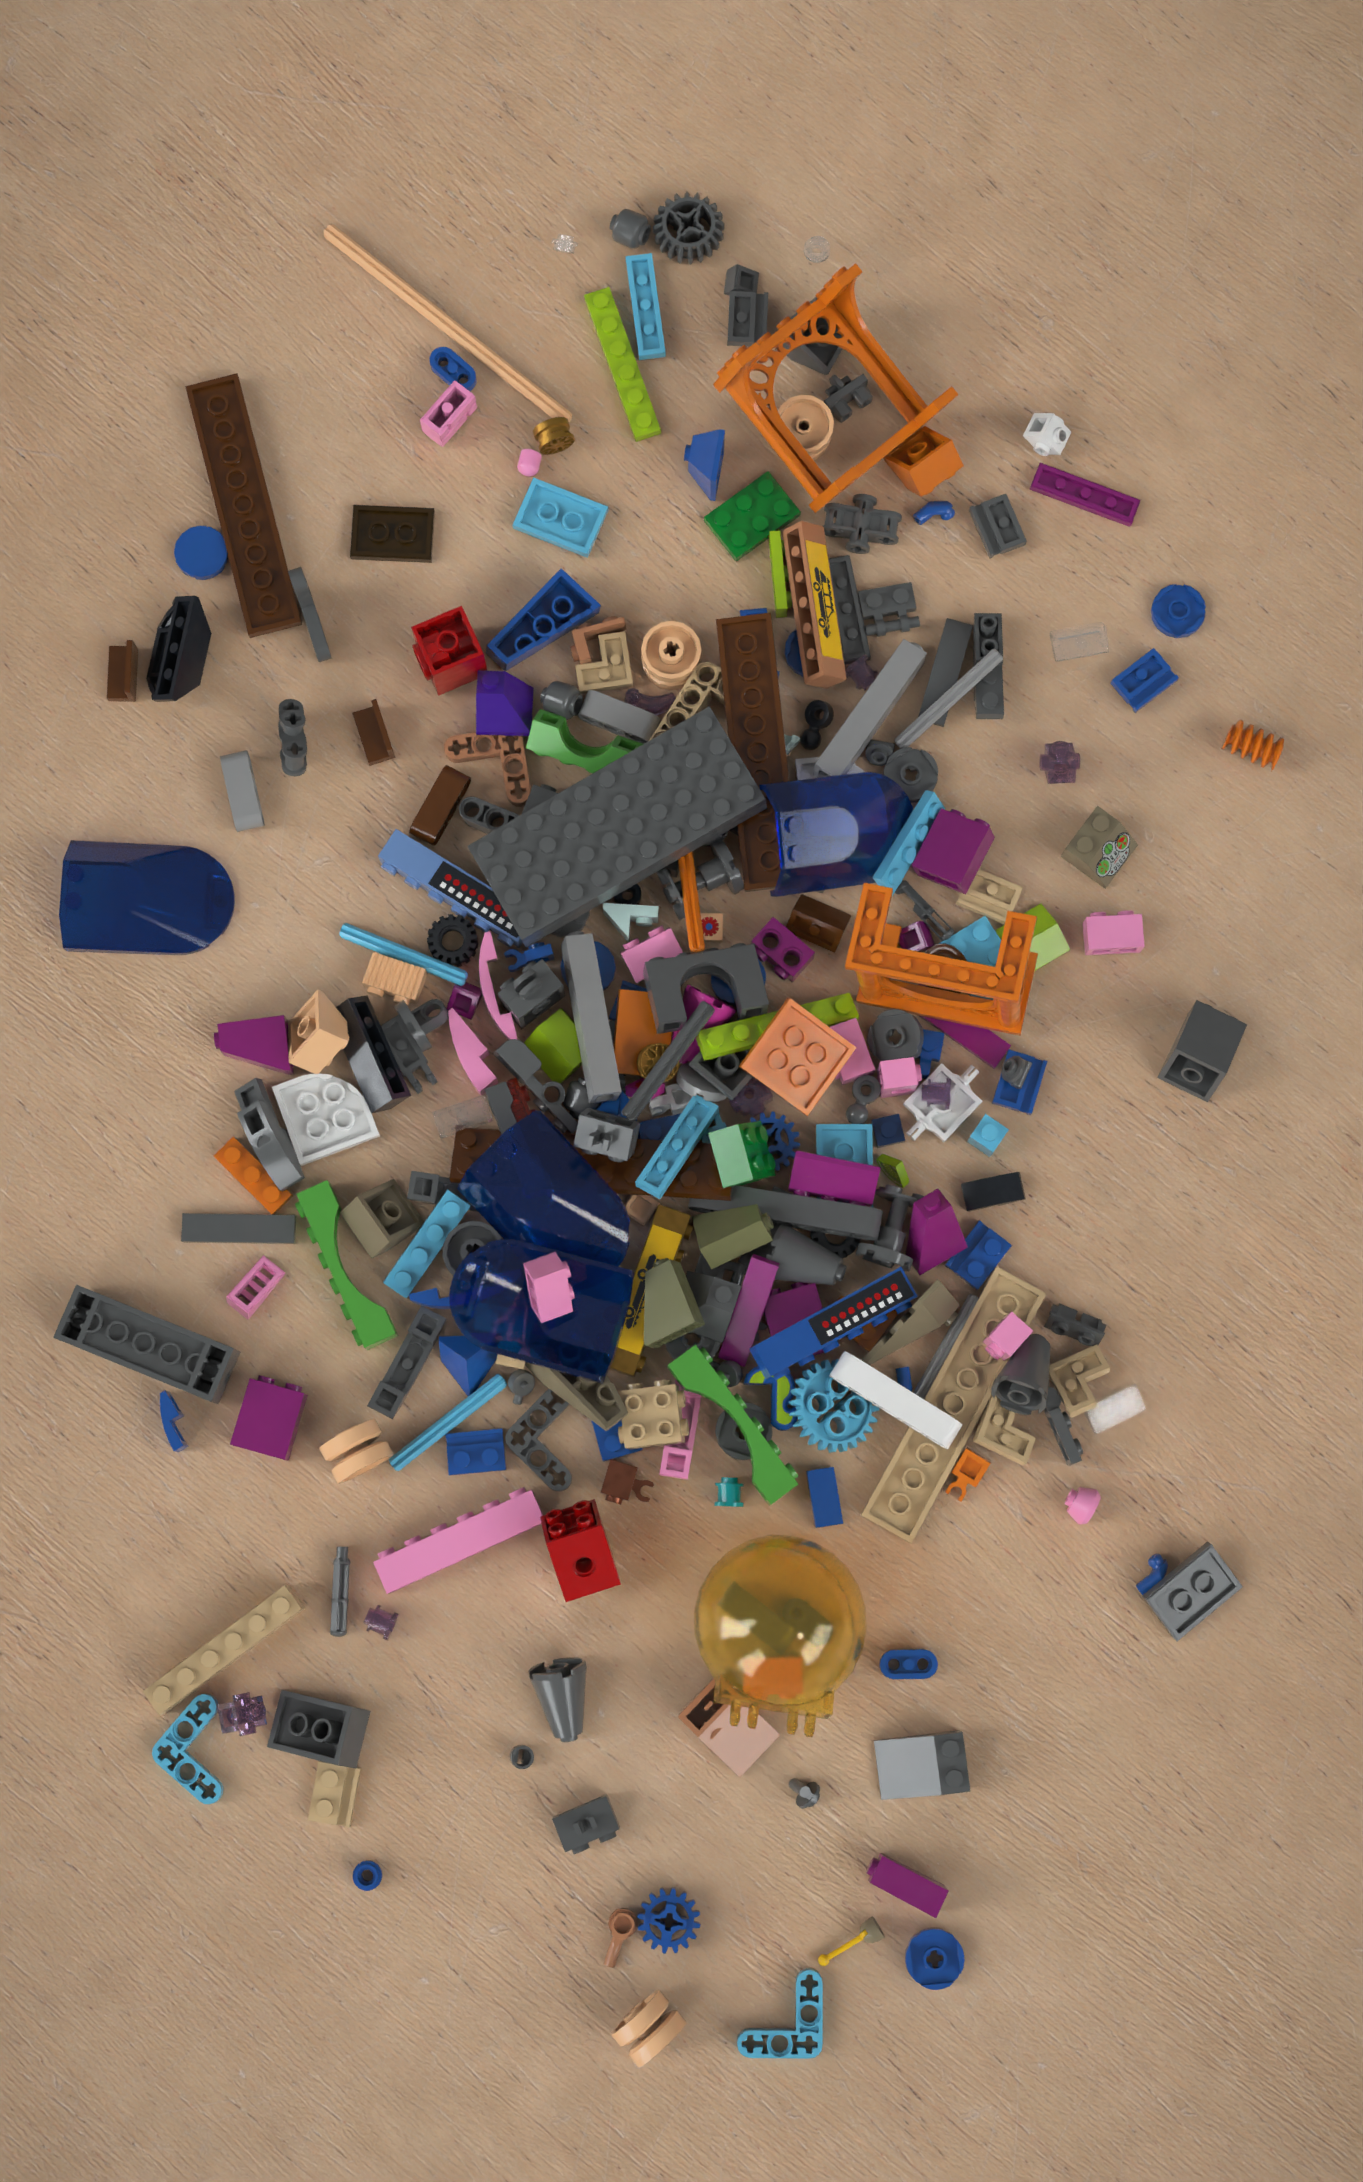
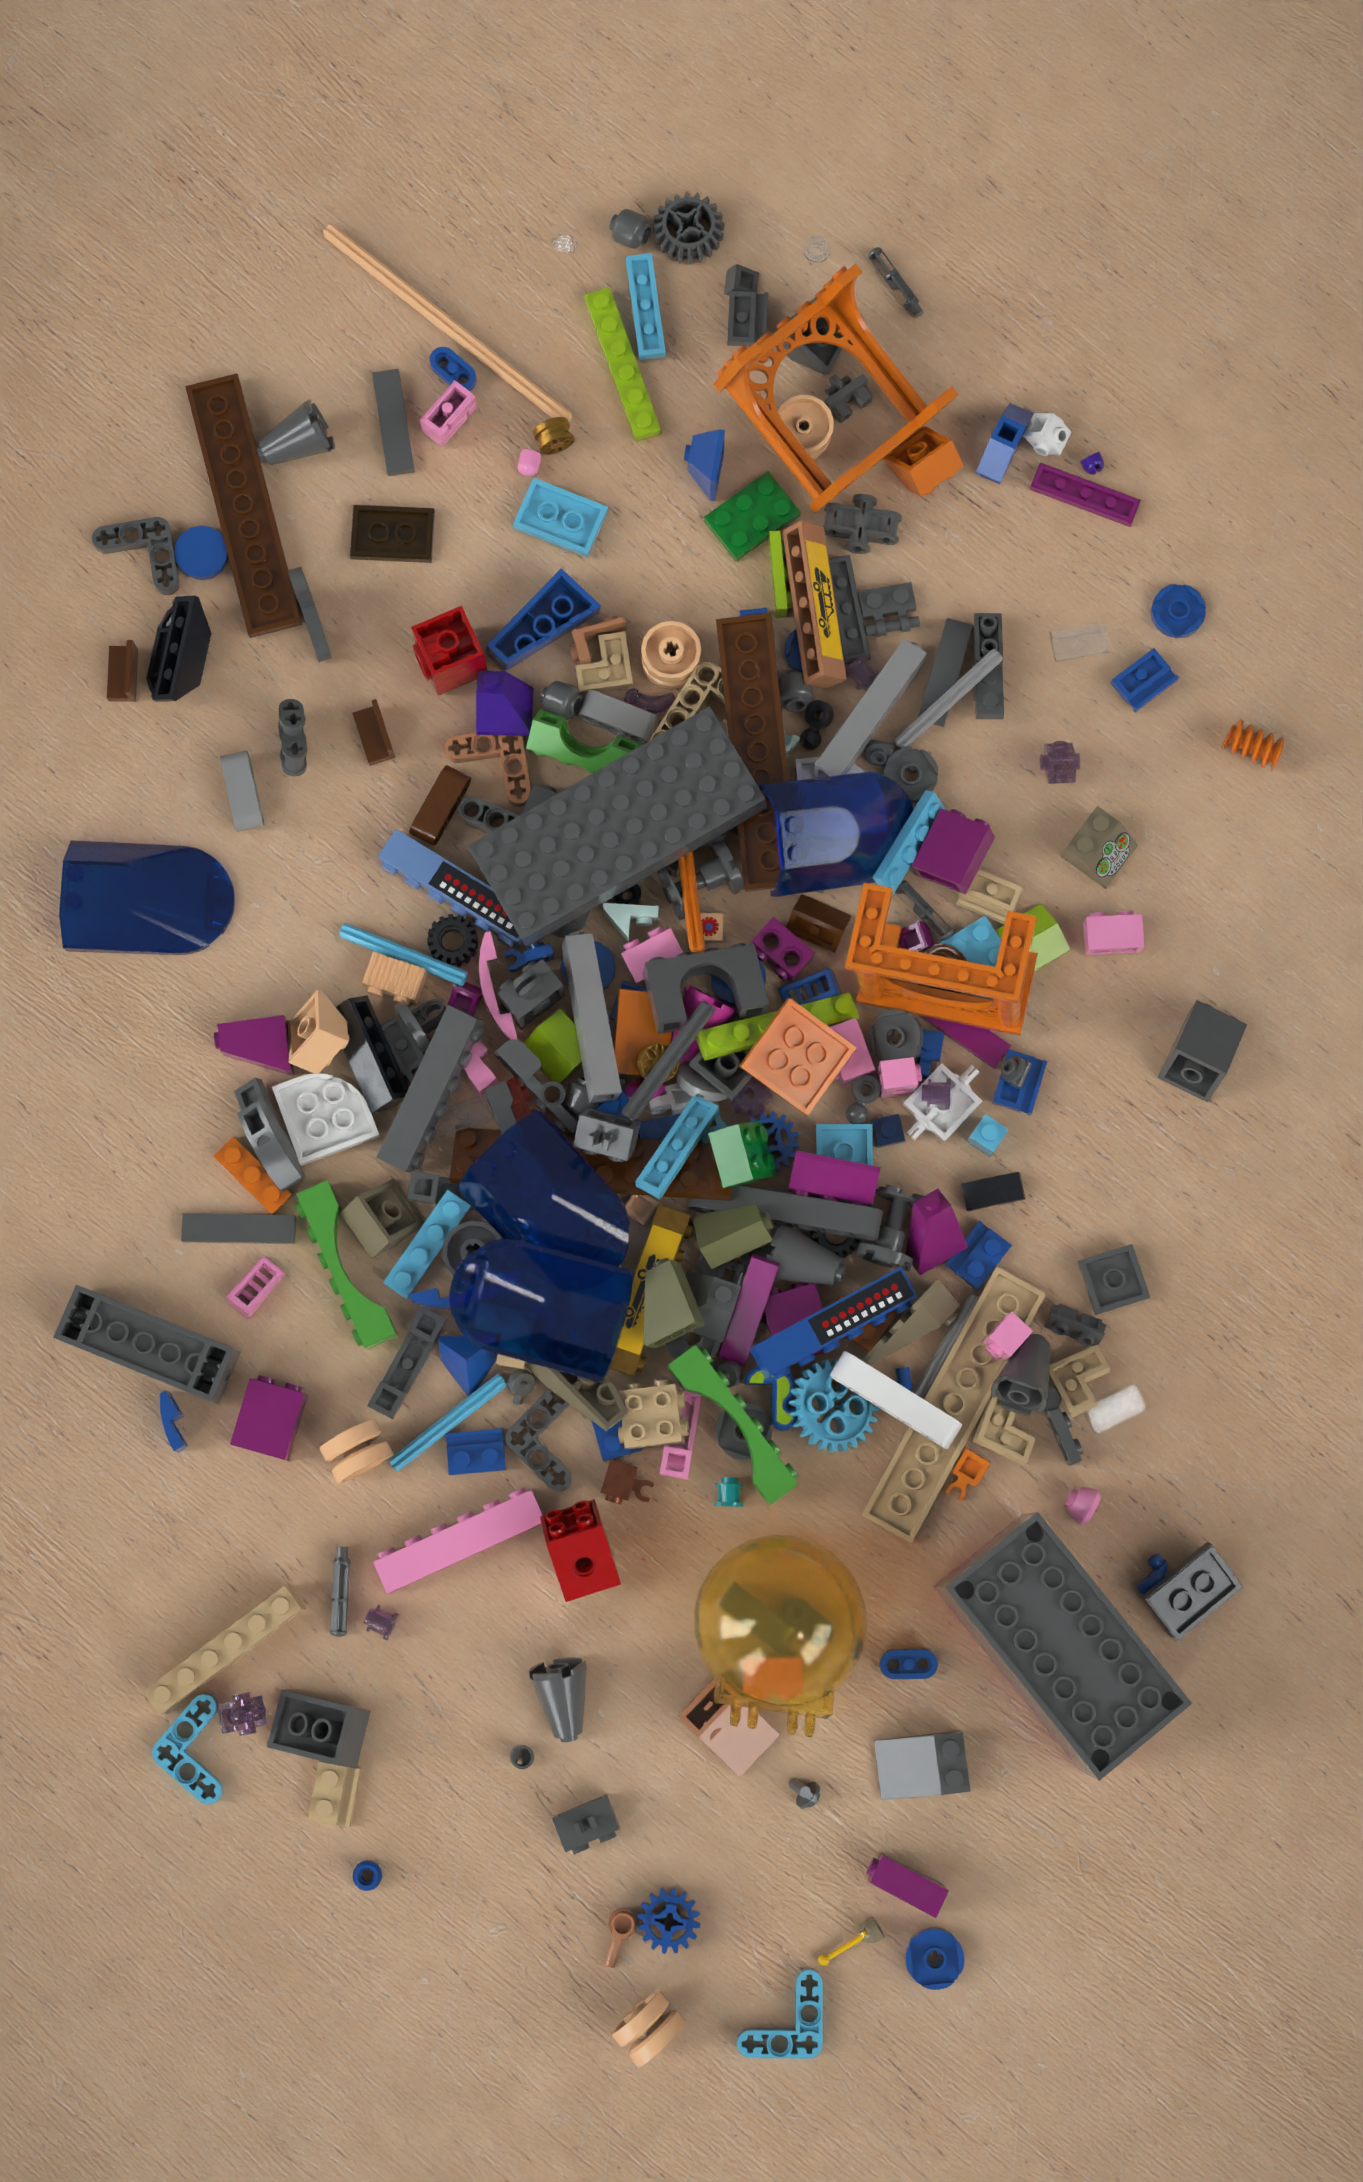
(154, 545): none -> dark grey beam
(297, 436): none -> dark grey cone
(393, 422): none -> dark grey tile
(431, 1089): none -> dark grey brick
(549, 1287): bright pink brick -> none
(793, 692): none -> dark grey head
(807, 981): none -> blue slope
(824, 1497): blue slope -> none
(893, 1169): lime tile -> none
(895, 281): none -> dark grey piece
(933, 508): blue arm -> none
(998, 526): dark grey plate -> none
(1004, 443): none -> blue slope
(1062, 1645): none -> dark grey piece
(1093, 463): none -> dark purple hinge
(1113, 1279): none -> dark grey plate

